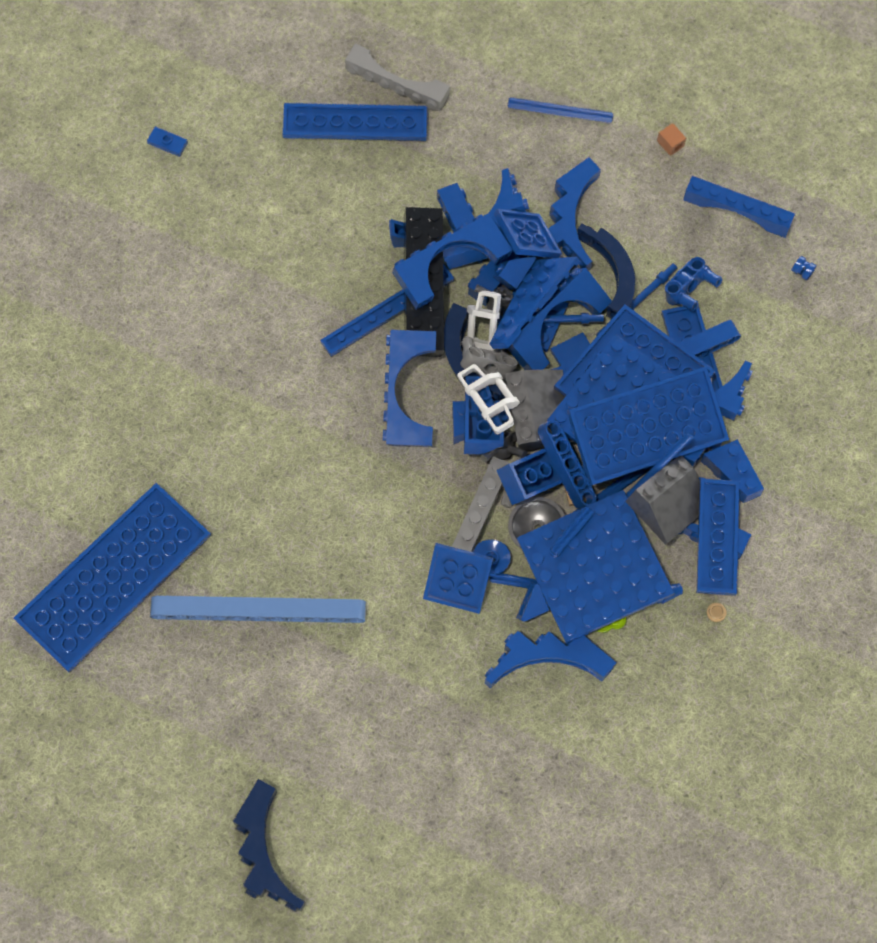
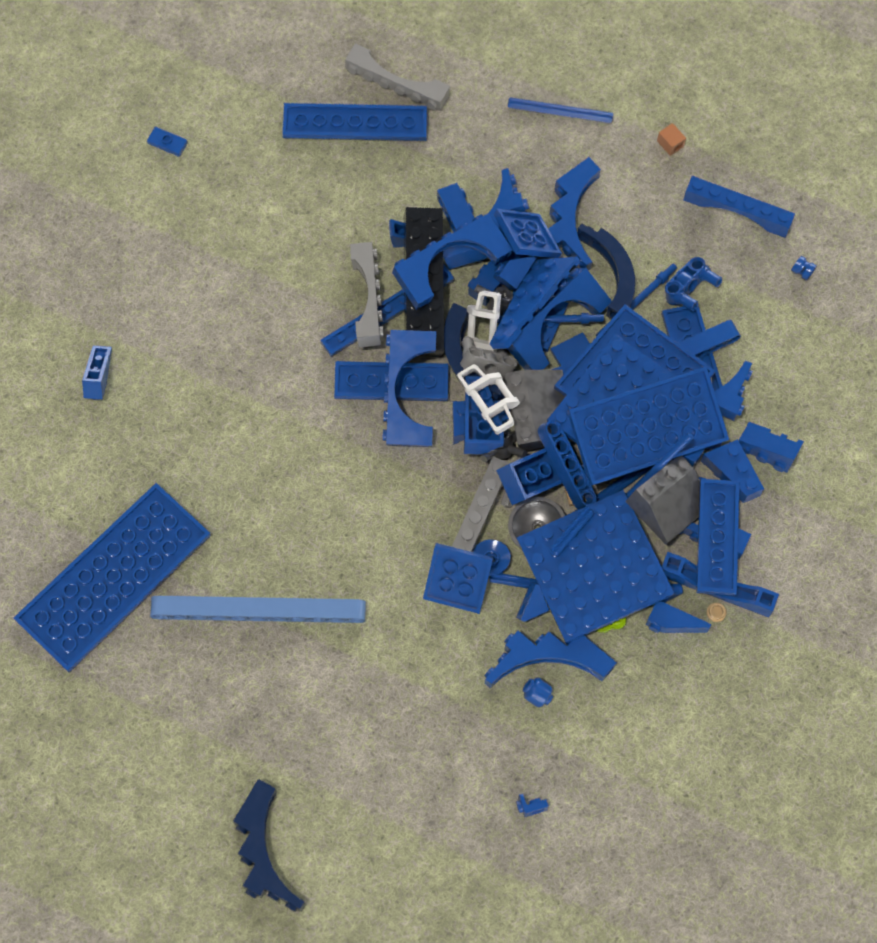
(96, 372): none -> blue slope
(368, 328): none -> light grey arch
(413, 382): none -> blue plate
(534, 807): none -> blue bracket
(537, 692): none -> blue head
(669, 619): none -> blue slope
(748, 597): none -> blue arch
(769, 447): none -> blue wedge

